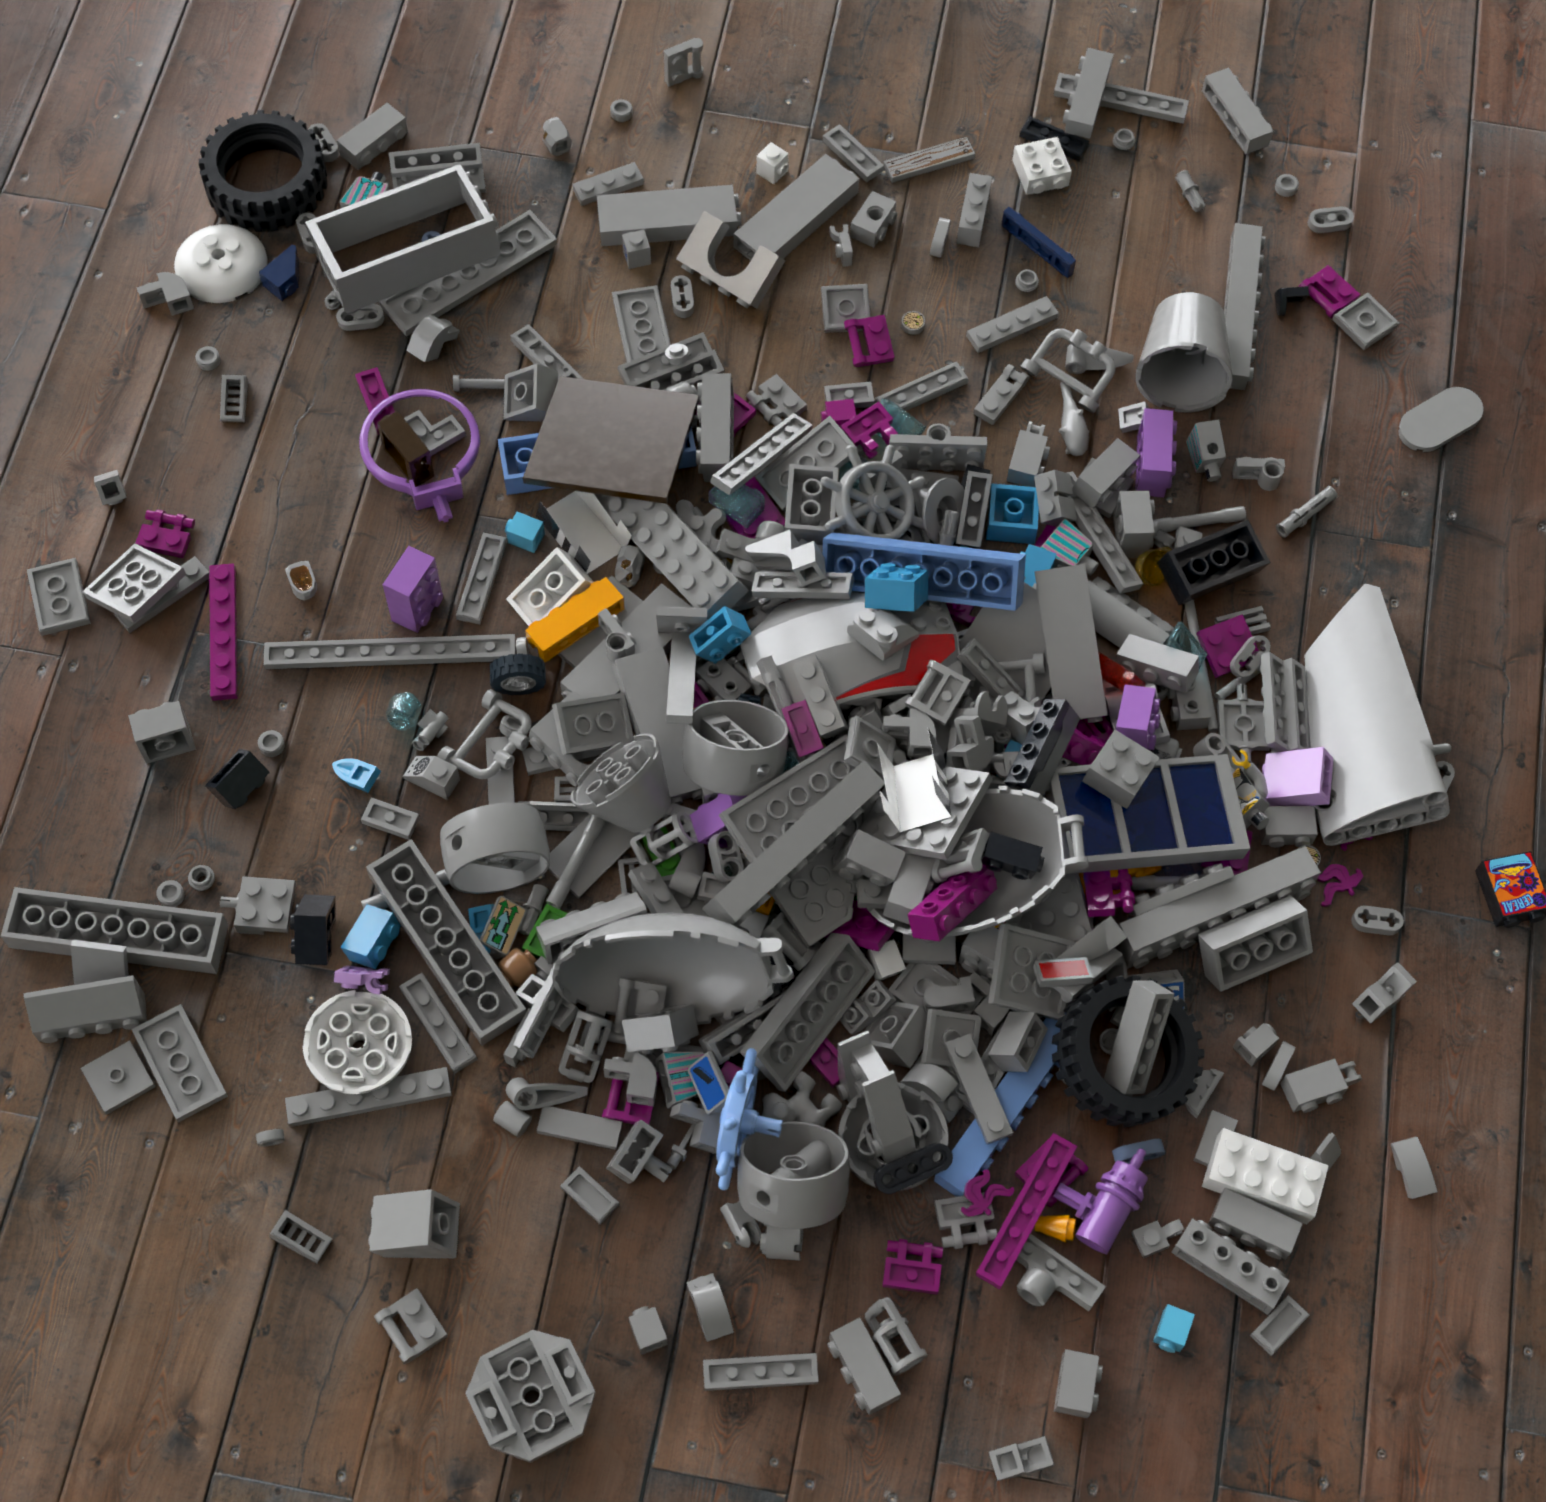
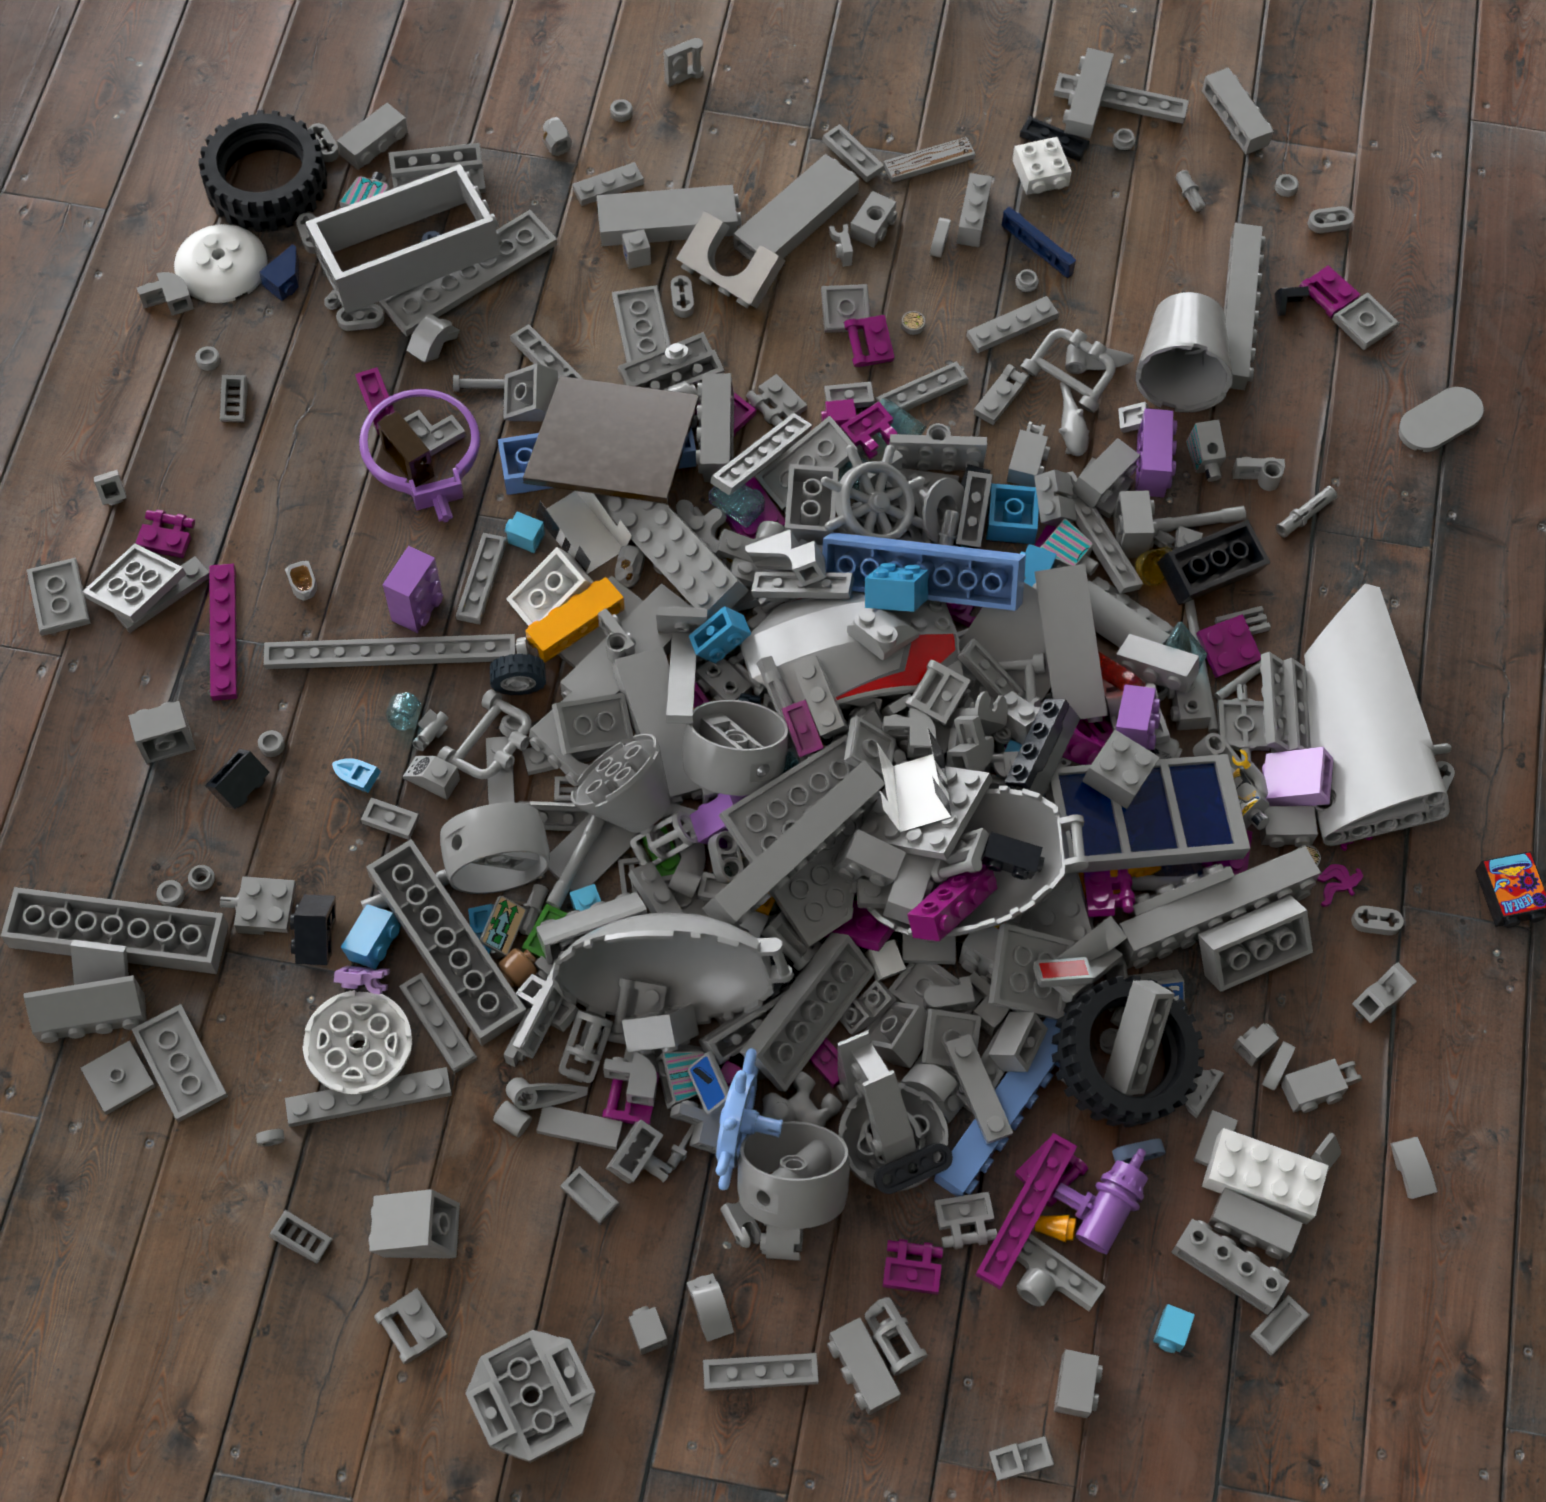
(584, 897): none -> medium azure brick
(772, 163): white brick -> none
(973, 1194): magenta piece -> none
(1153, 1238): light grey plate -> none
(1245, 652): light grey beam -> none

